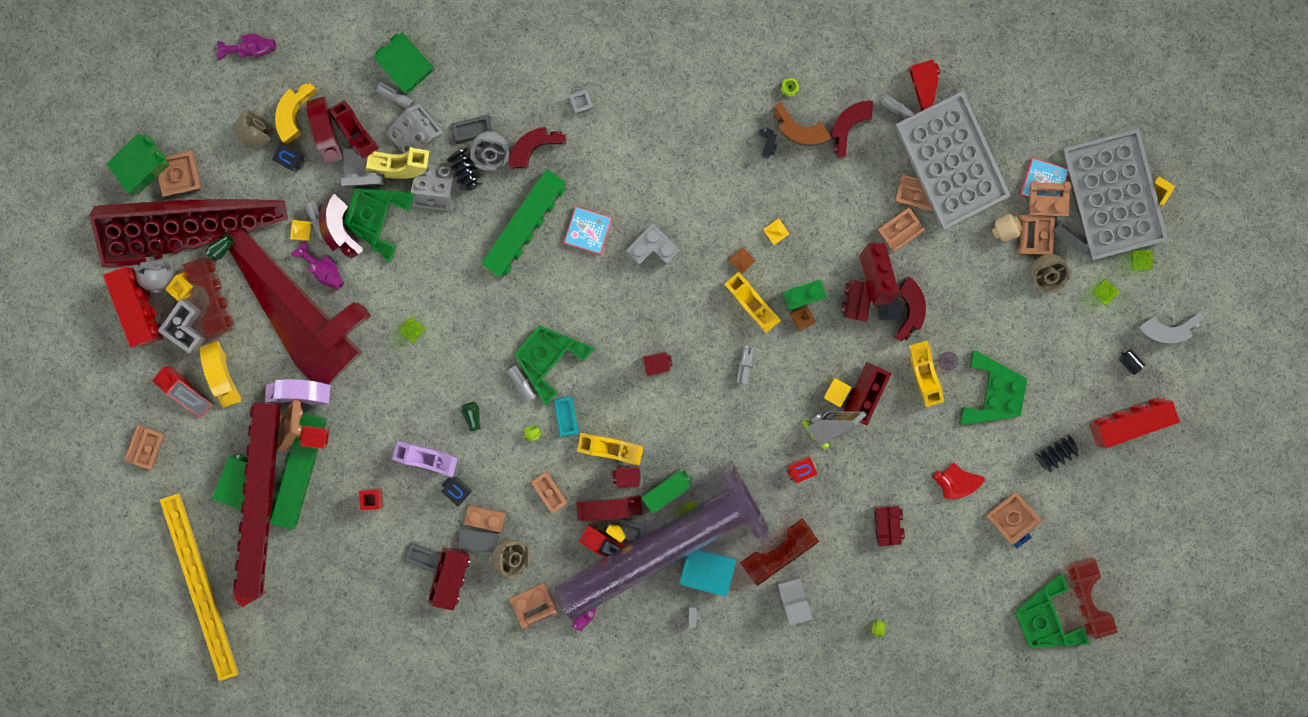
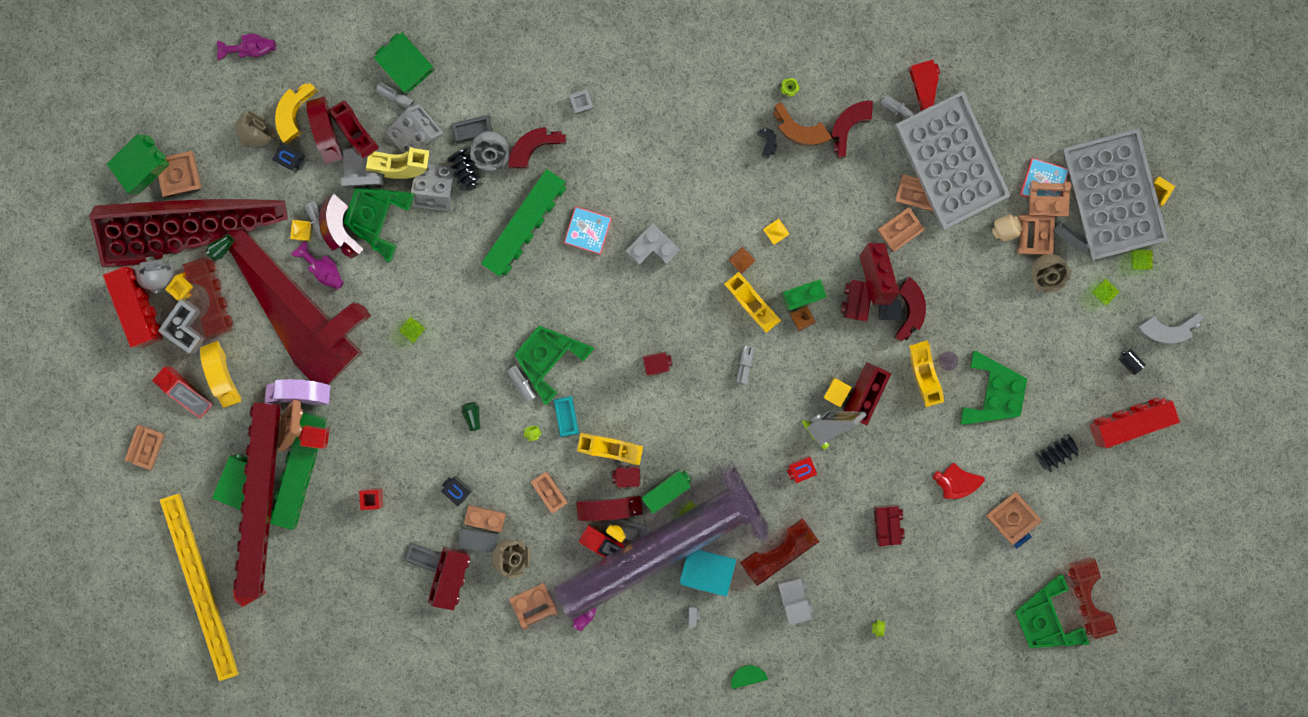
(425, 457): lavender arch -> none
(747, 675): none -> green tile

